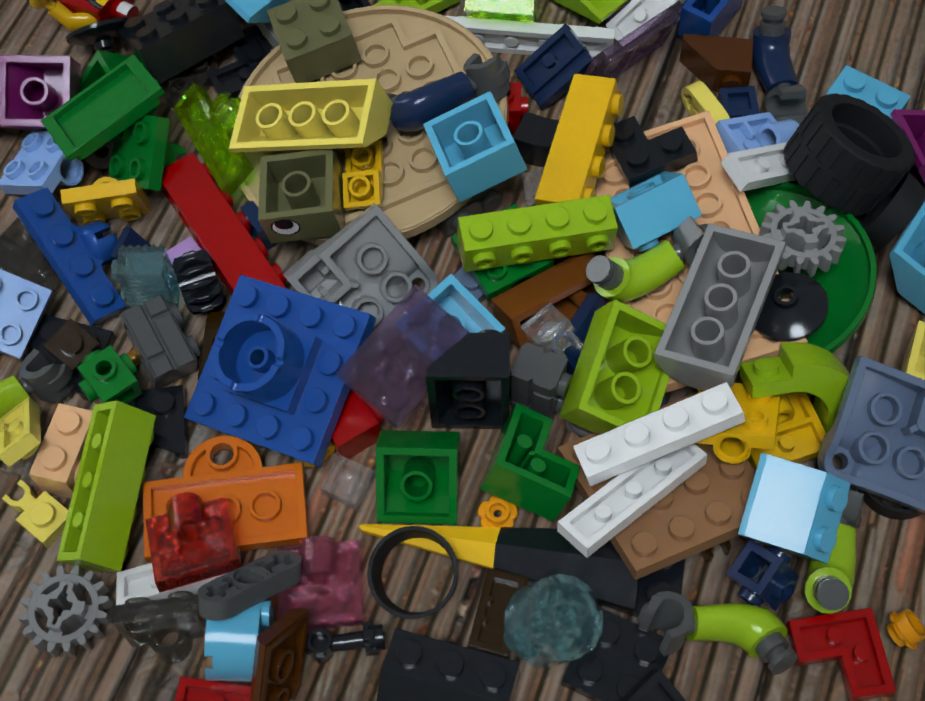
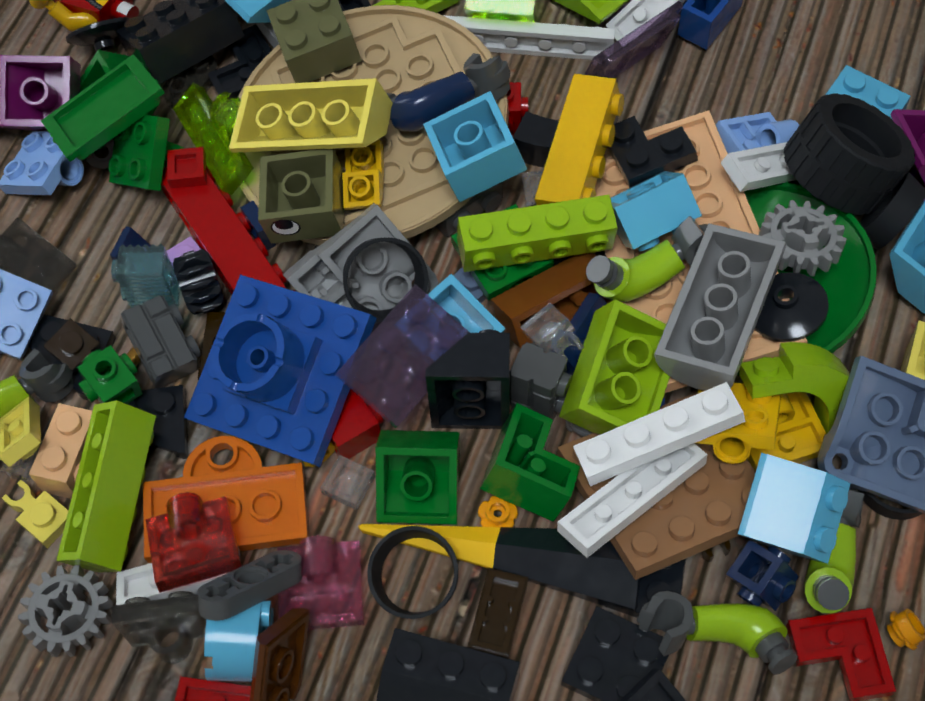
(73, 253): blue plate -> none
(106, 201): yellow plate -> none
(186, 167): none -> red tile
(323, 645): black bar -> none
(420, 270): none -> black tyre
(552, 66): dark blue plate -> none
(552, 621): clear light blue brick -> none
(698, 99): light yellow beam -> none
(718, 60): reddish brown slope -> none
(739, 101): dark blue plate -> none
(774, 67): piece -> none

